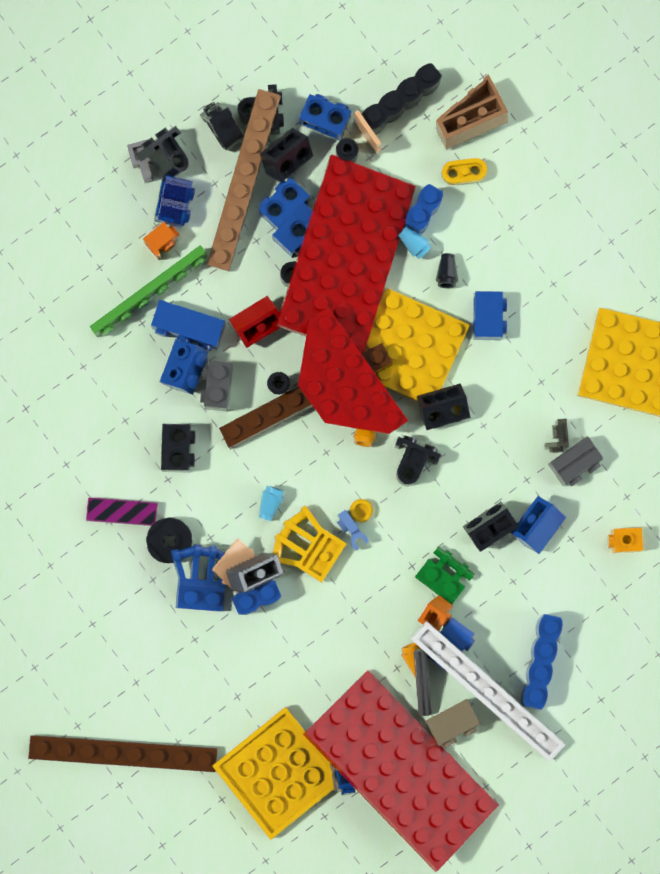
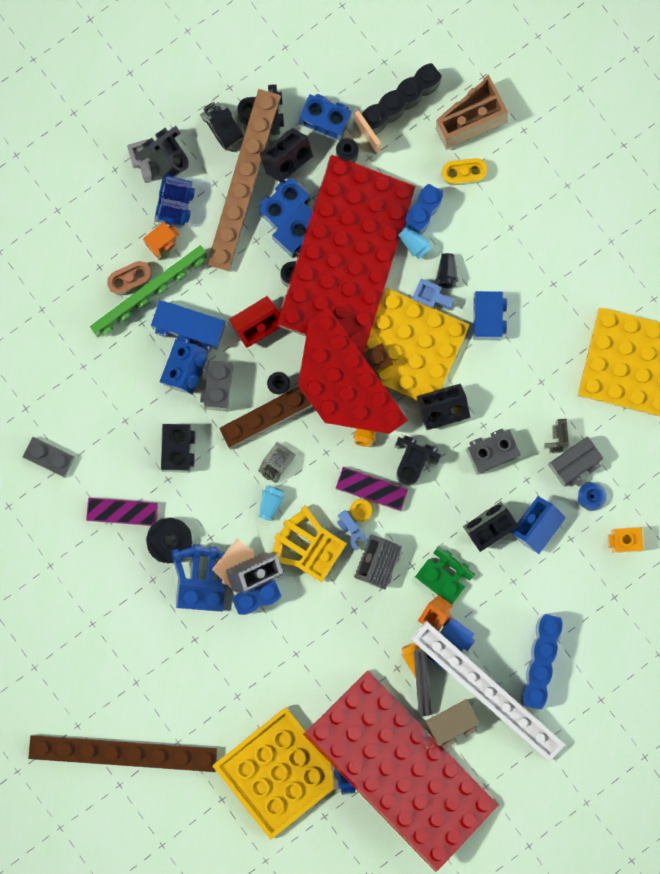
(48, 457): none -> dark grey plate
(128, 276): none -> nougat plate
(276, 462): none -> clear smoke bracket
(371, 489): none -> tile
(378, 562): none -> dark grey brick
(429, 294): none -> medium blue plate
(492, 451): none -> dark grey brick
(586, 501): none -> blue plate

